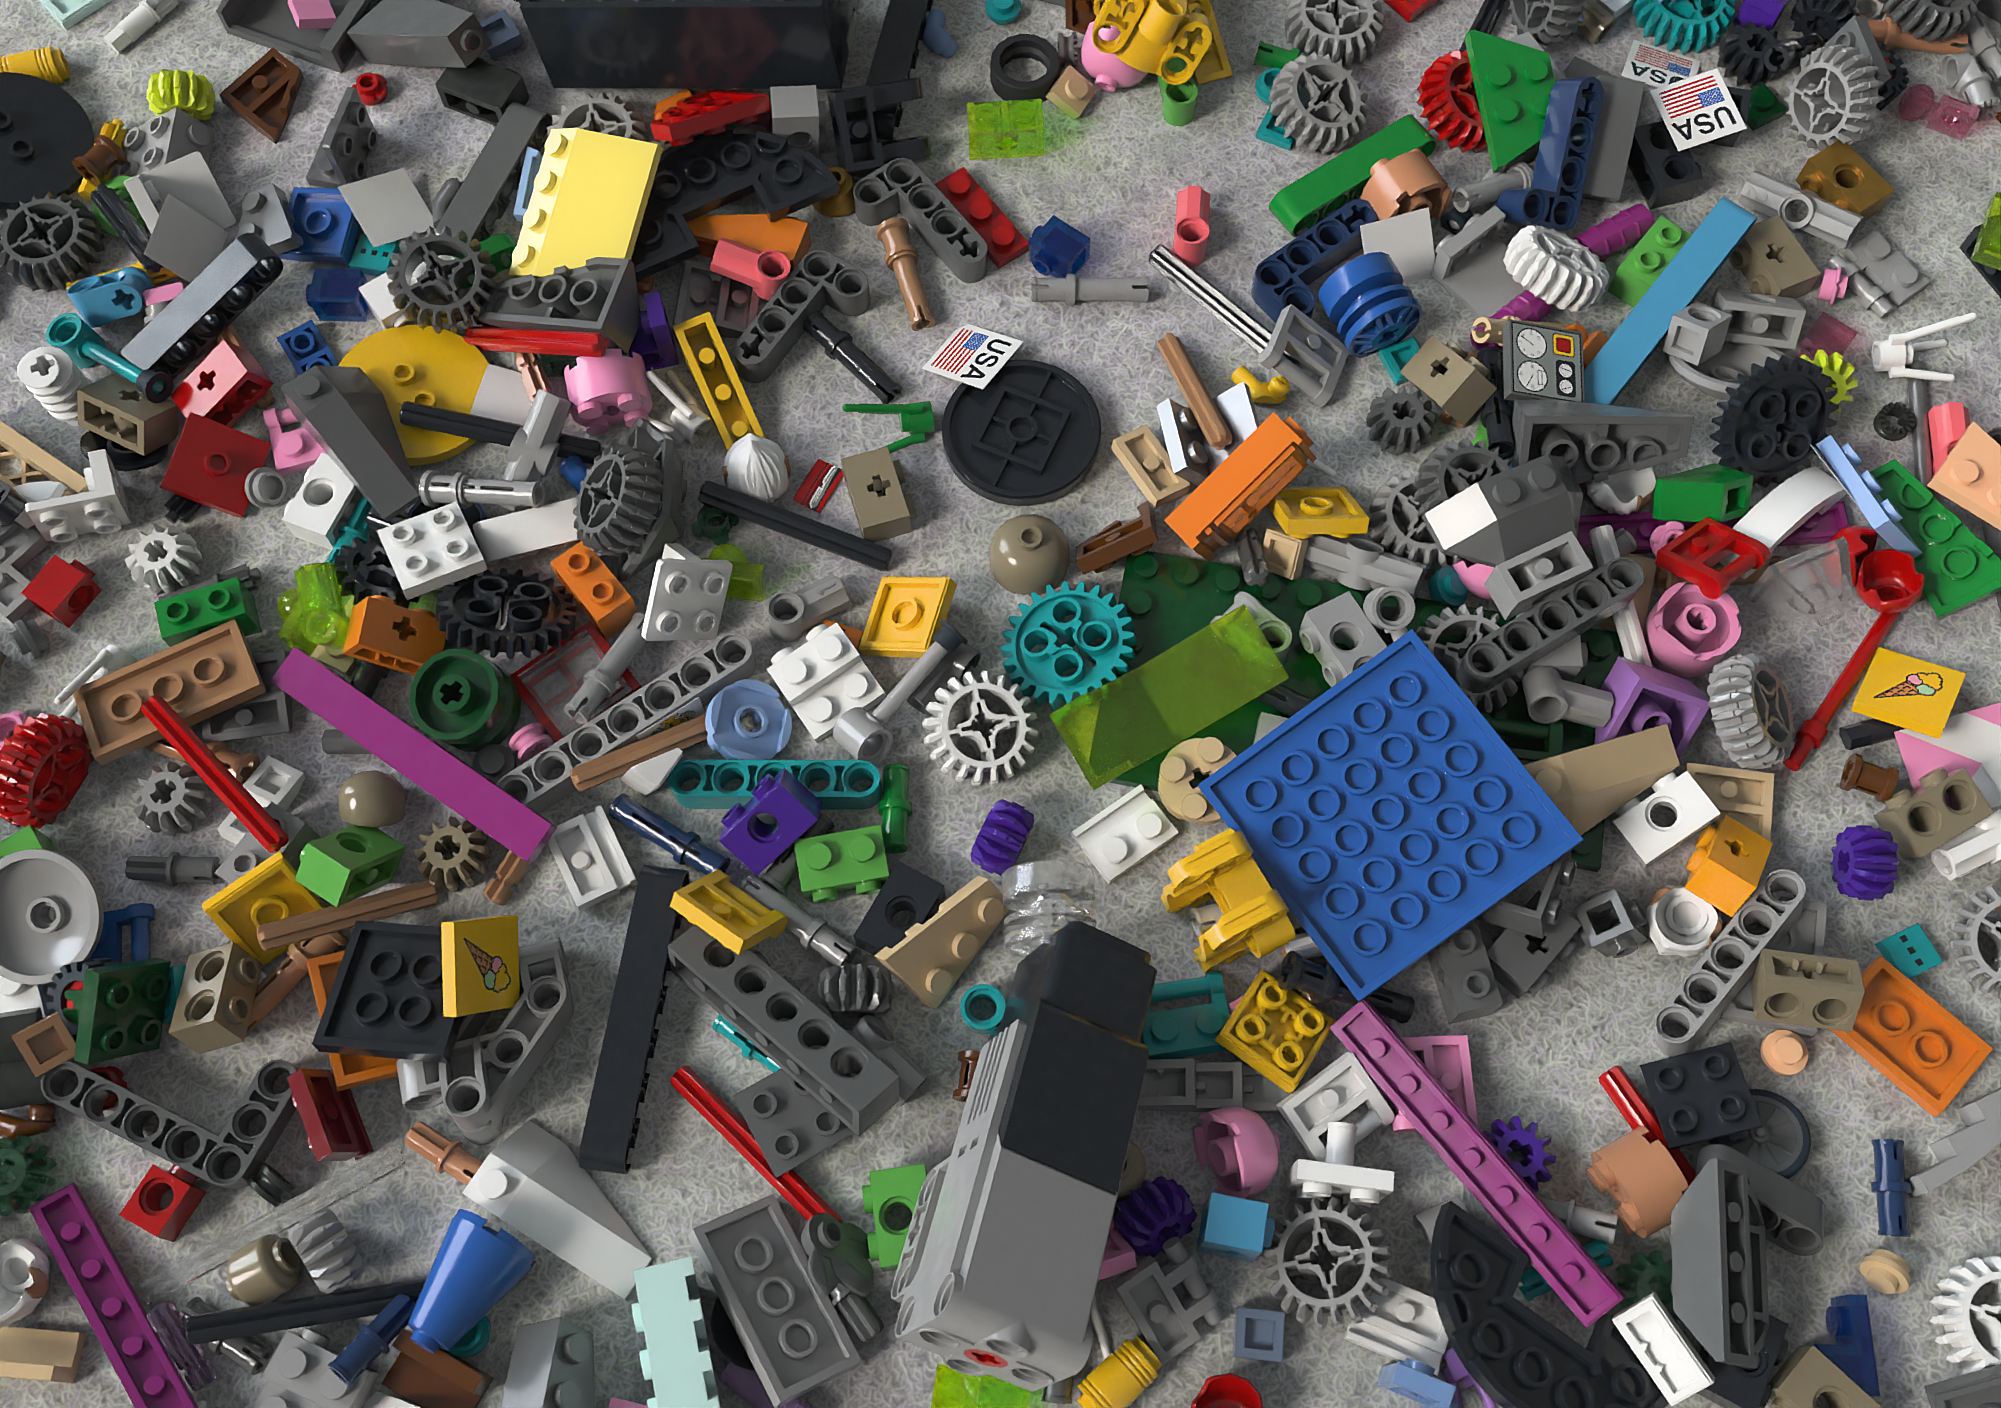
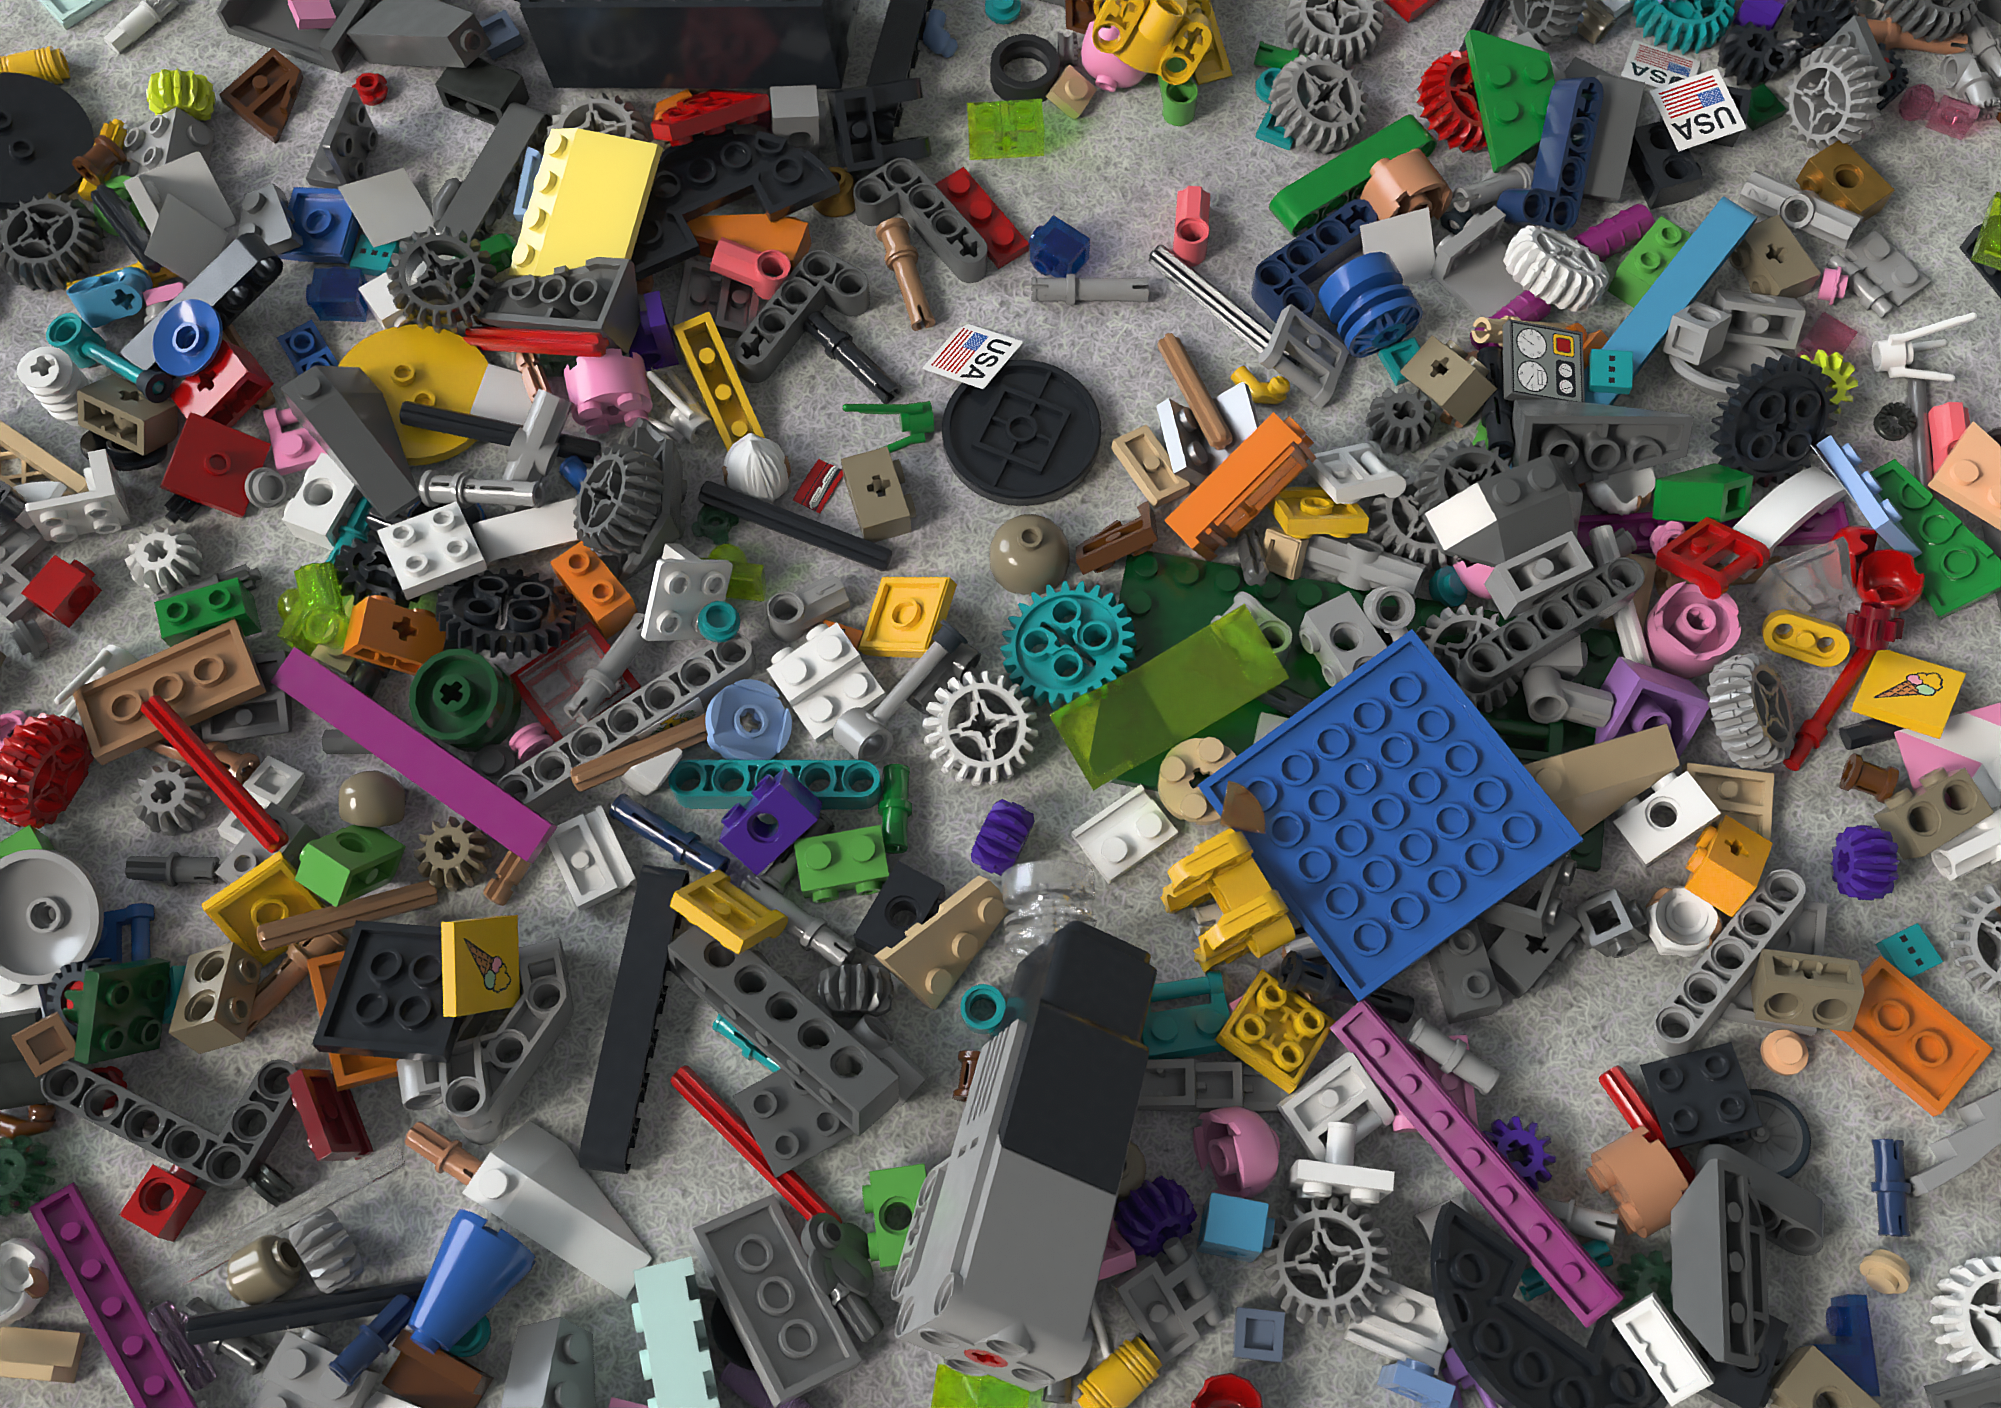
(187, 338): none -> blue dish
(719, 621): none -> teal plate
(1242, 810): none -> clear orange tile
(1345, 476): none -> white plate
(1453, 1056): none -> light grey pin
(1610, 371): none -> teal tile
(1803, 638): none -> yellow plate
(1874, 626): none -> dark red gear

